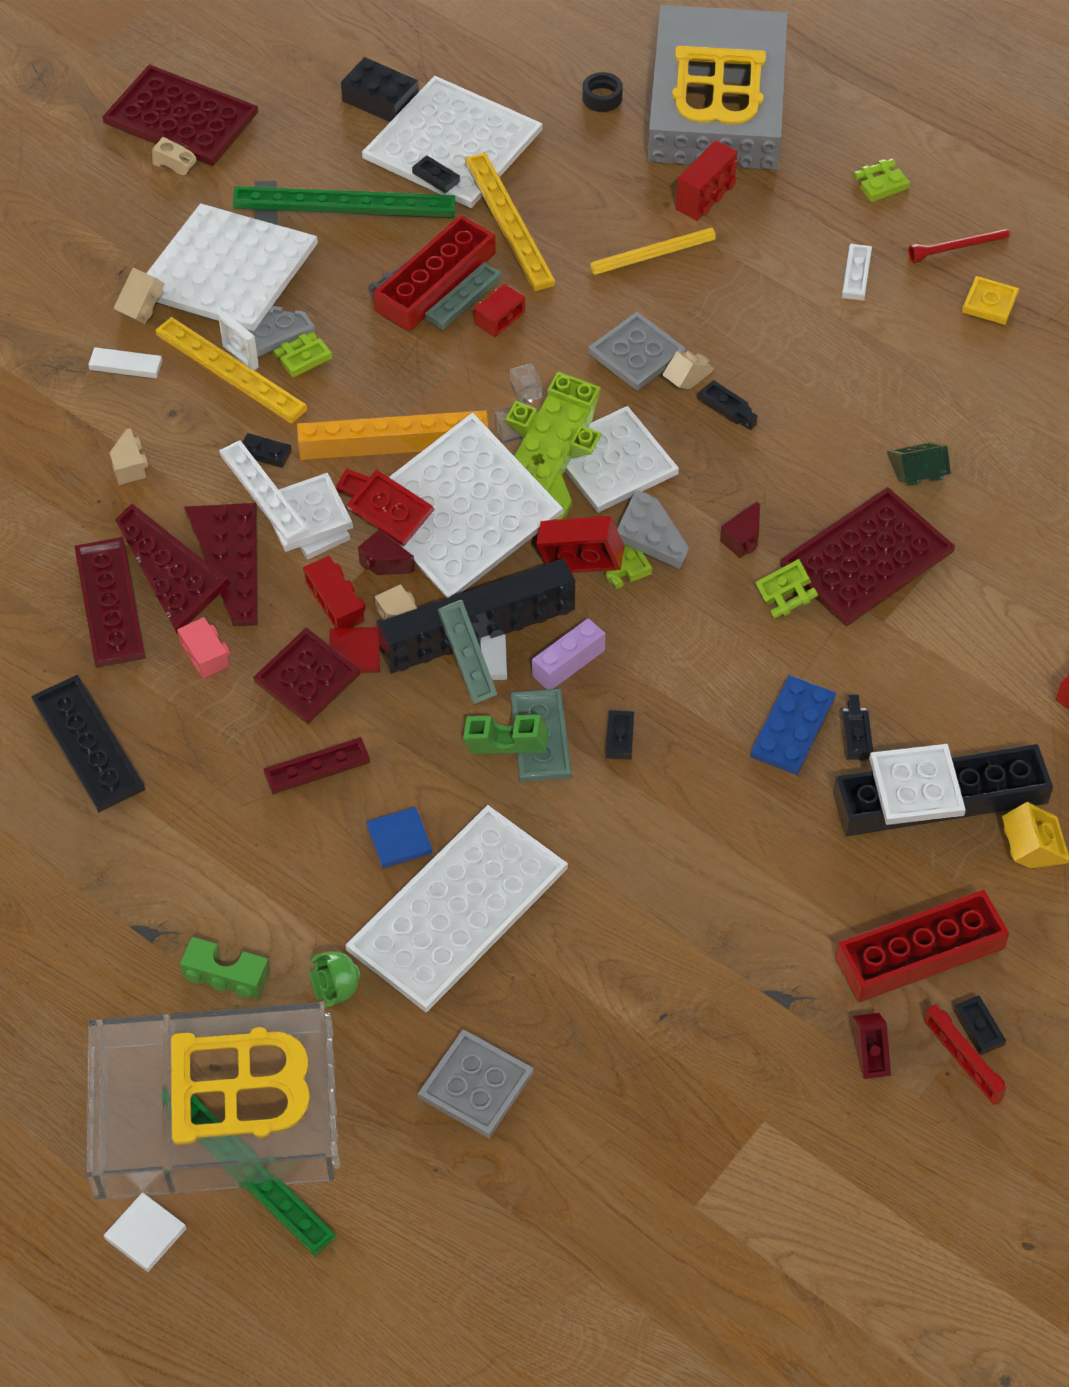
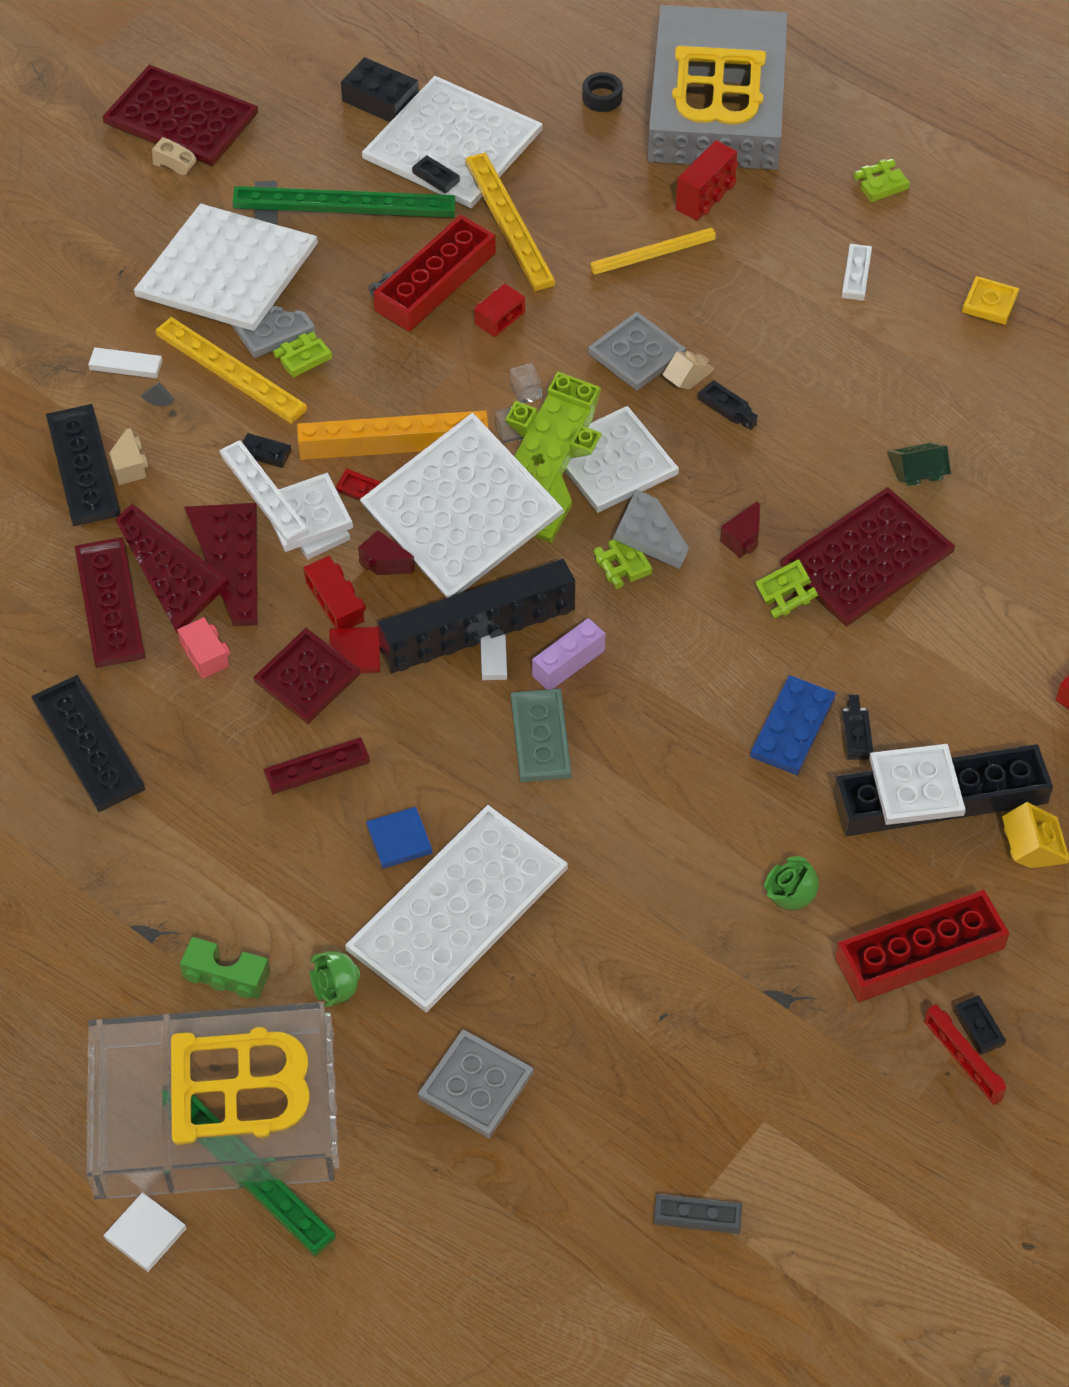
(82, 465): none -> black plate
(139, 296): tan brick -> none
(158, 395): none -> dark grey tile
(238, 340): white tile -> none
(390, 507): red plate -> none
(394, 602): tan slope -> none
(463, 296): sand green plate -> none
(467, 651): sand green plate -> none
(488, 737): bright green arch -> none
(584, 543): red brick -> none
(620, 734): black plate -> none
(697, 1213): none -> dark grey tile
(792, 884): none -> bright green cylinder
(872, 1045): dark red slope -> none
(919, 252): red piece -> none

